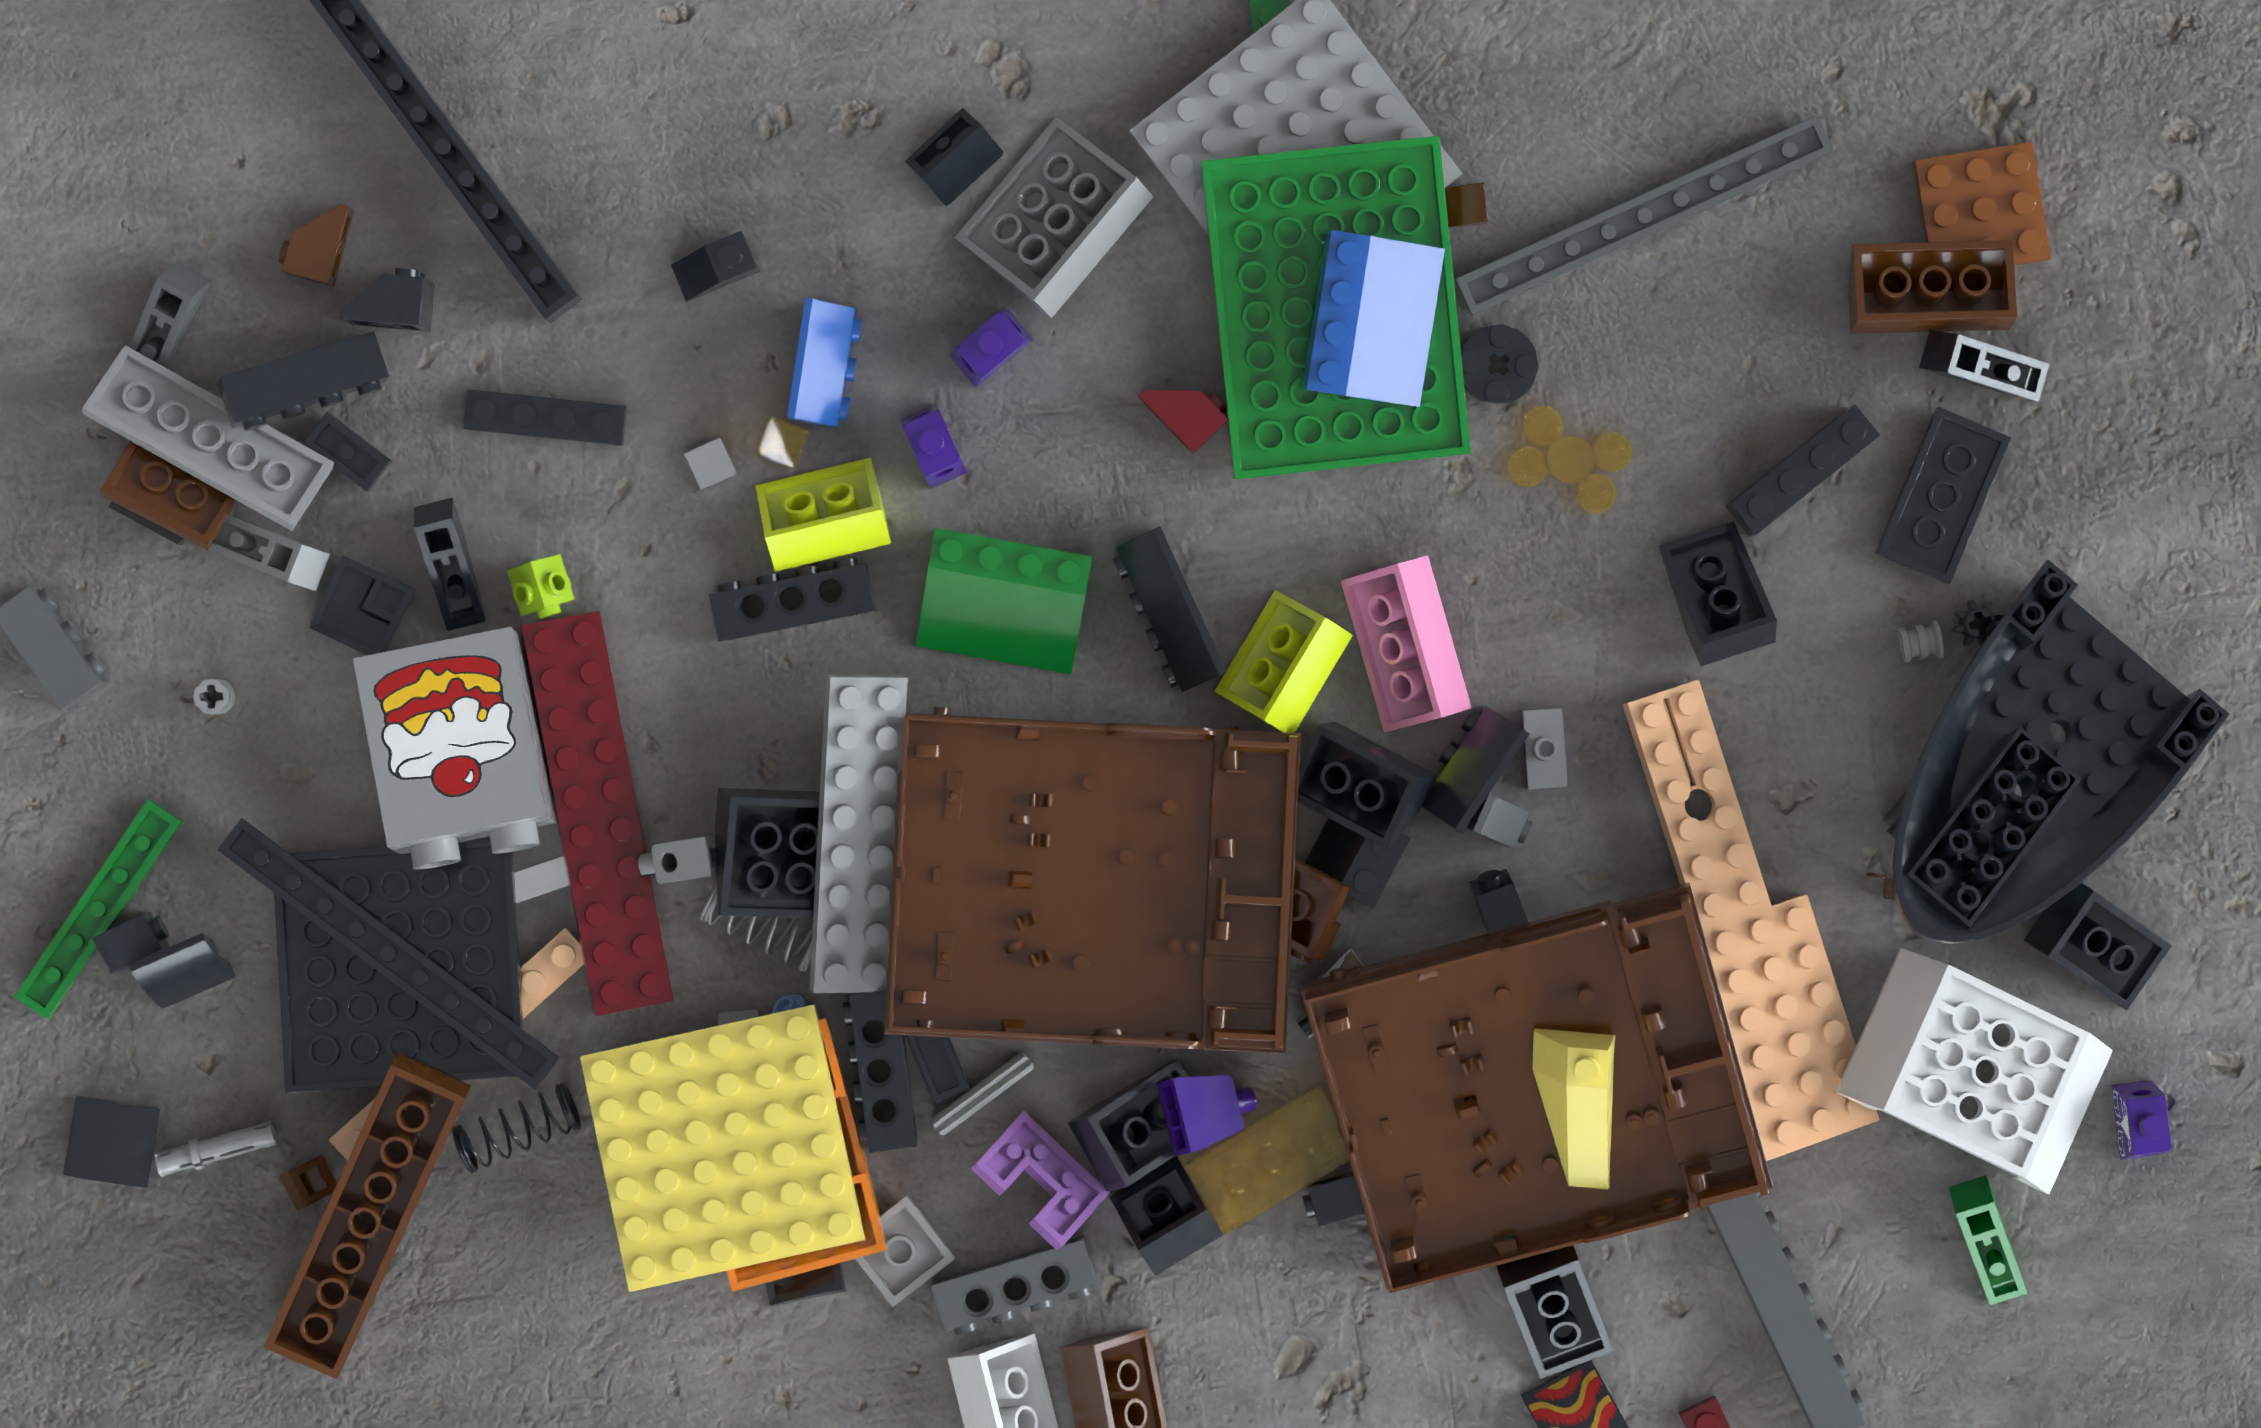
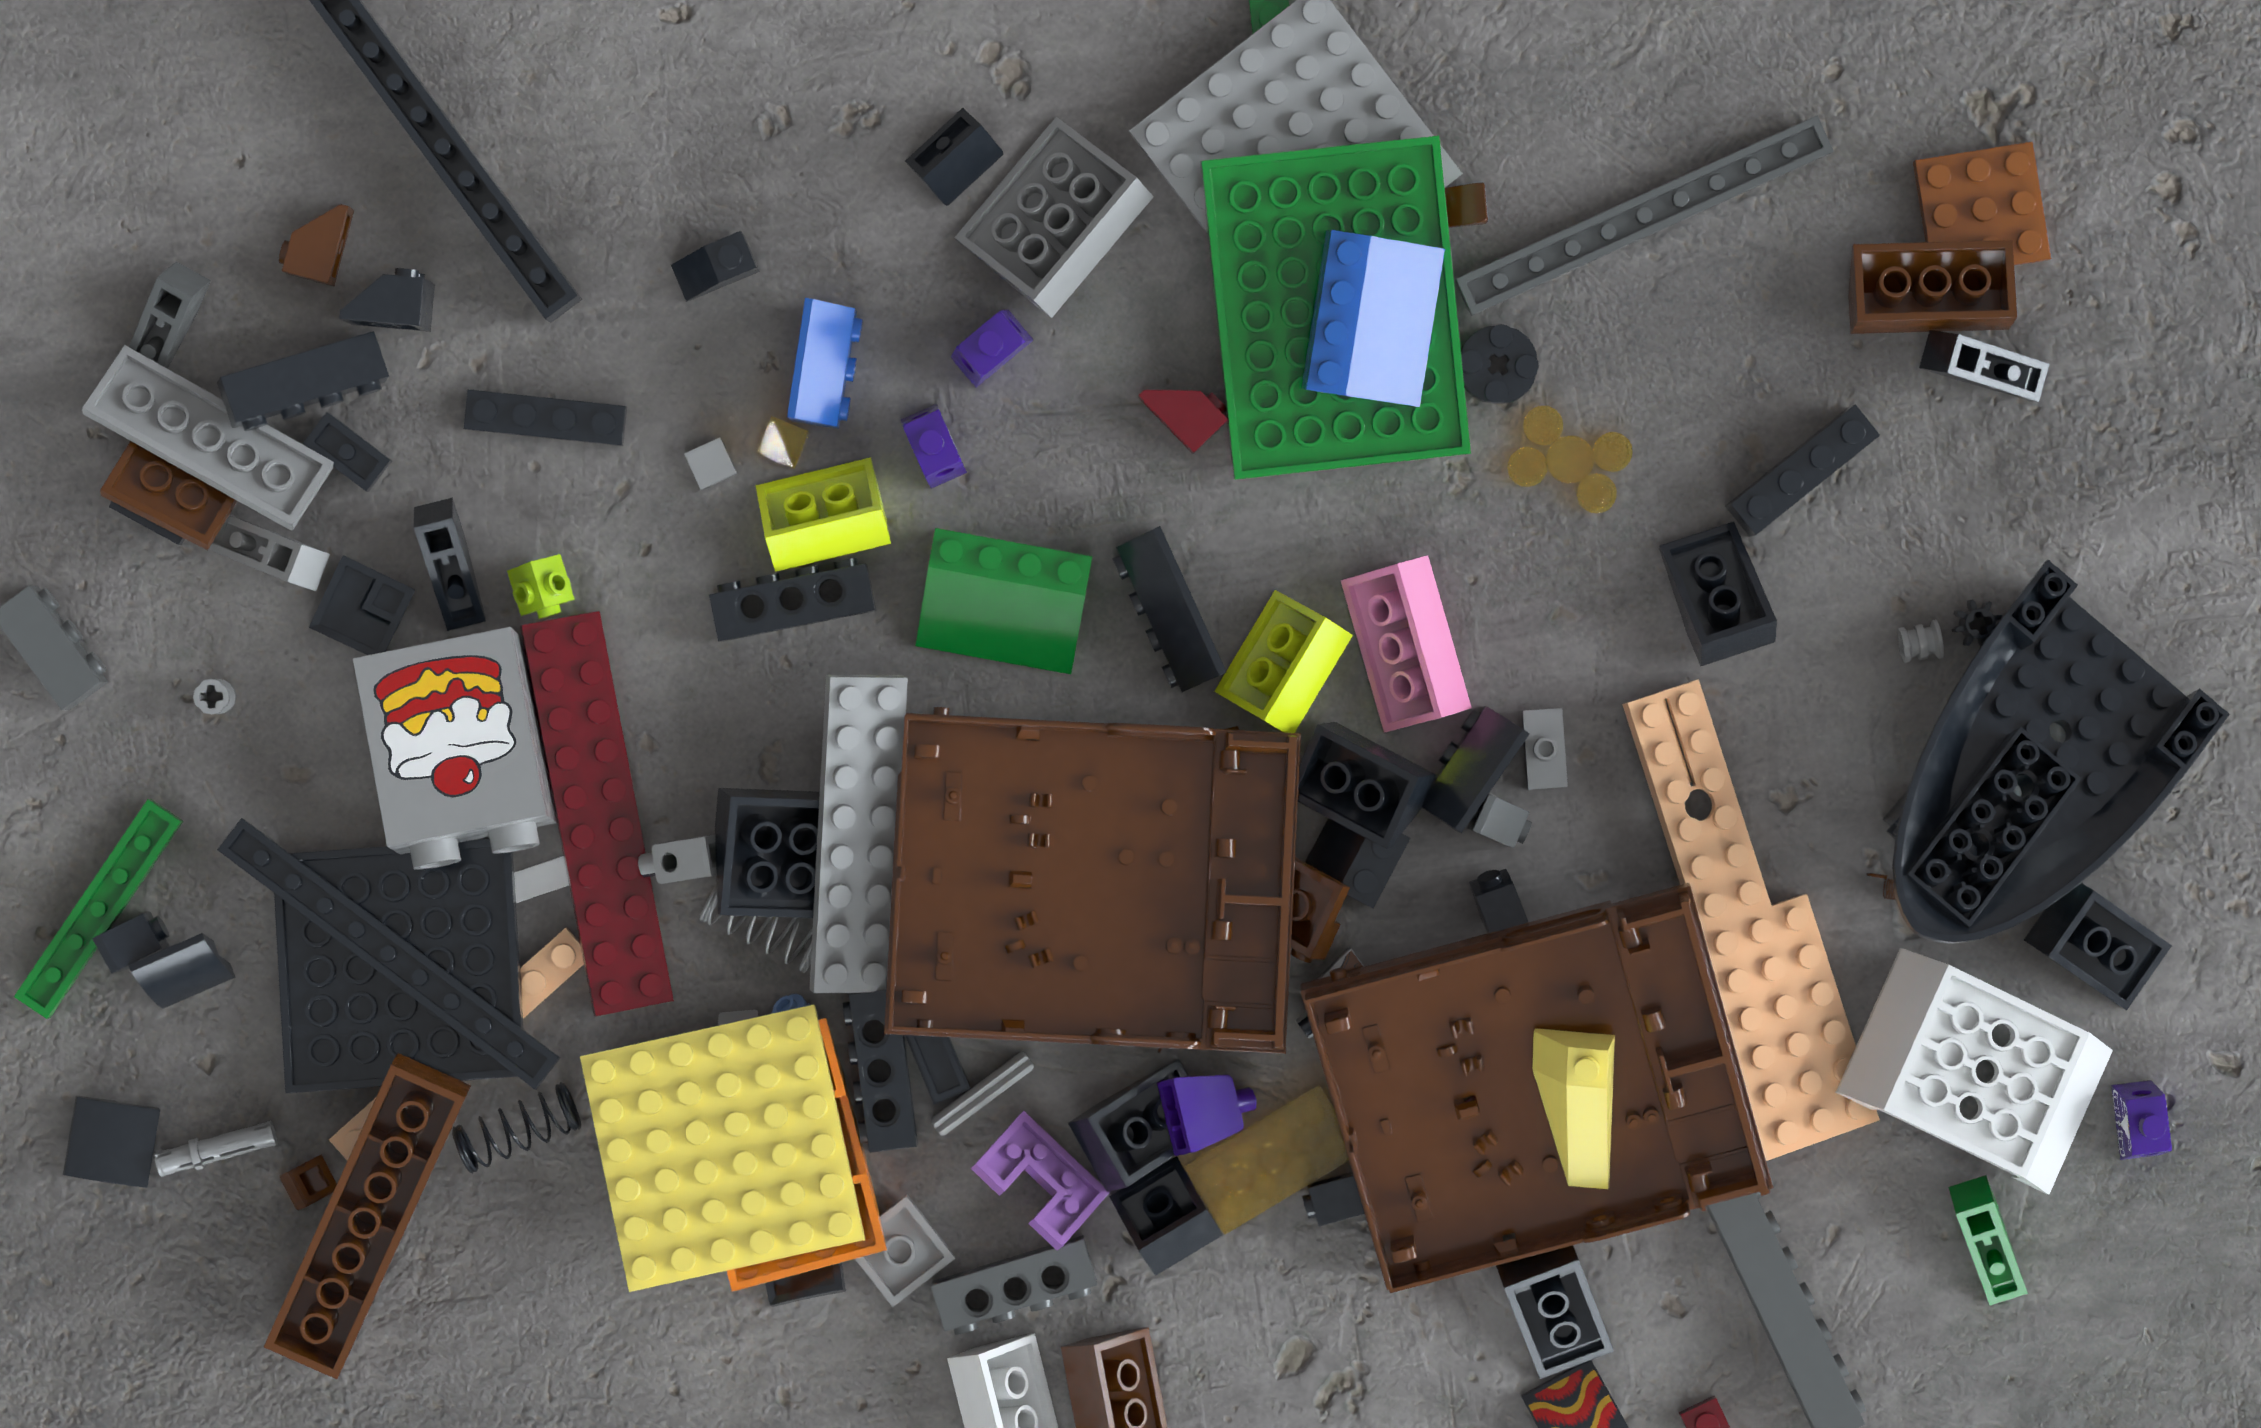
(1943, 495): black plate -> none

